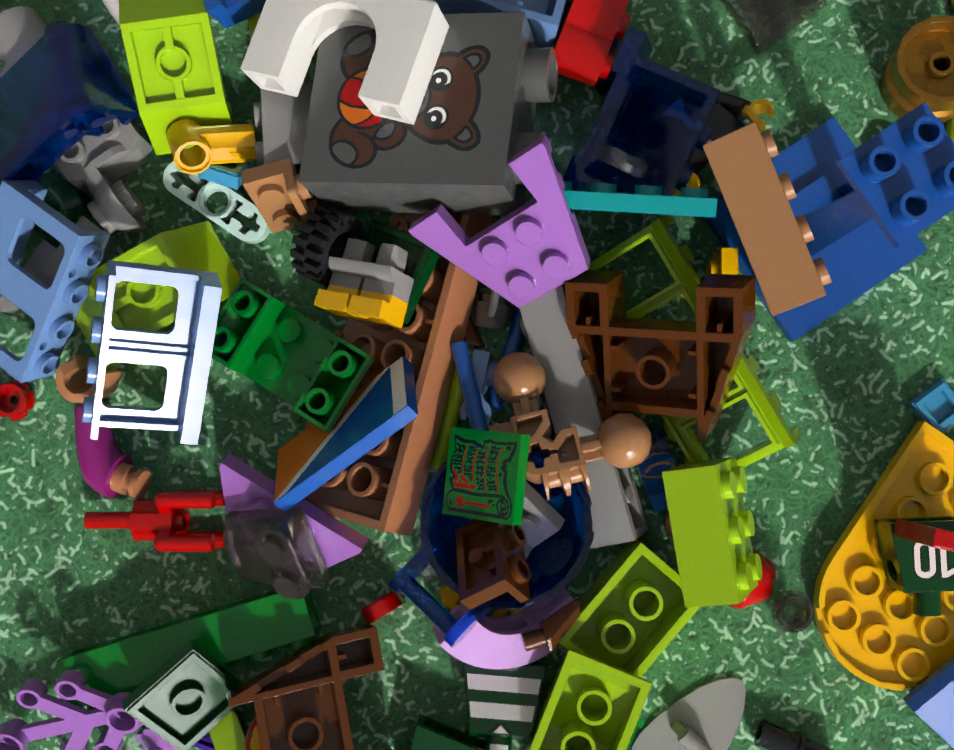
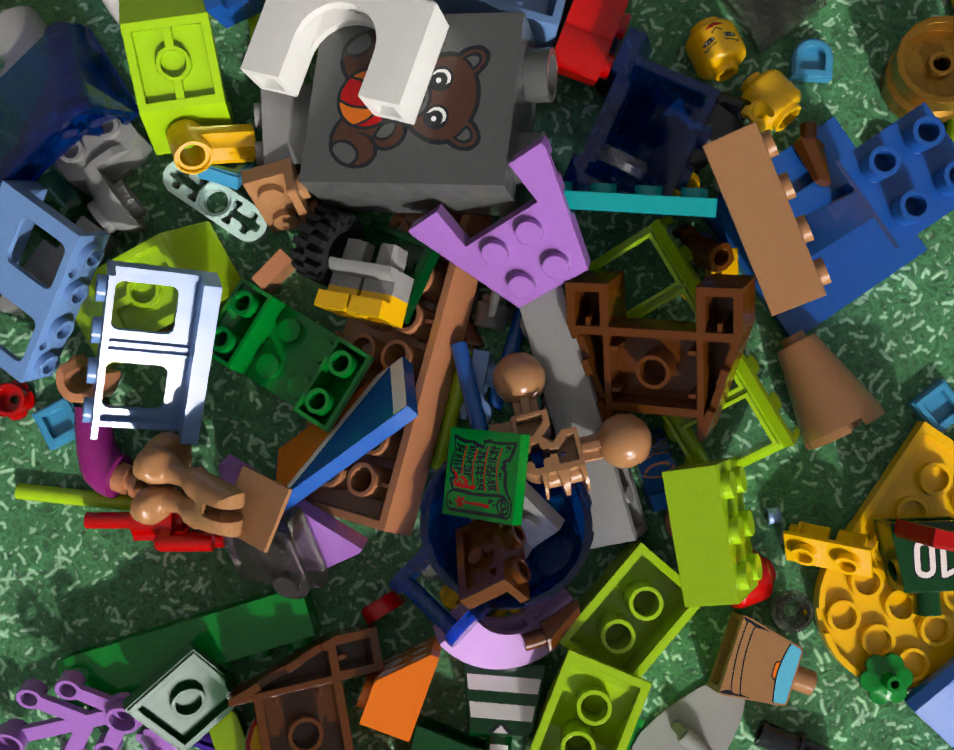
(56, 423): none -> dark azure tile
(71, 497): none -> lime bar
(206, 501): none -> medium nougat piece
(263, 499): none -> medium nougat piece
(274, 272): none -> nougat tile
(397, 693): none -> orange slope
(706, 249): none -> reddish brown bar
(715, 49): none -> yellow head
(759, 664): none -> medium nougat torso
(774, 515): none -> light blue piece
(779, 91): none -> yellow head
(811, 62): none -> dark azure tile
(812, 153): none -> reddish brown bar
(823, 391): none -> medium nougat cone
(848, 554): none -> yellow hinge
(880, 673): none -> green plant

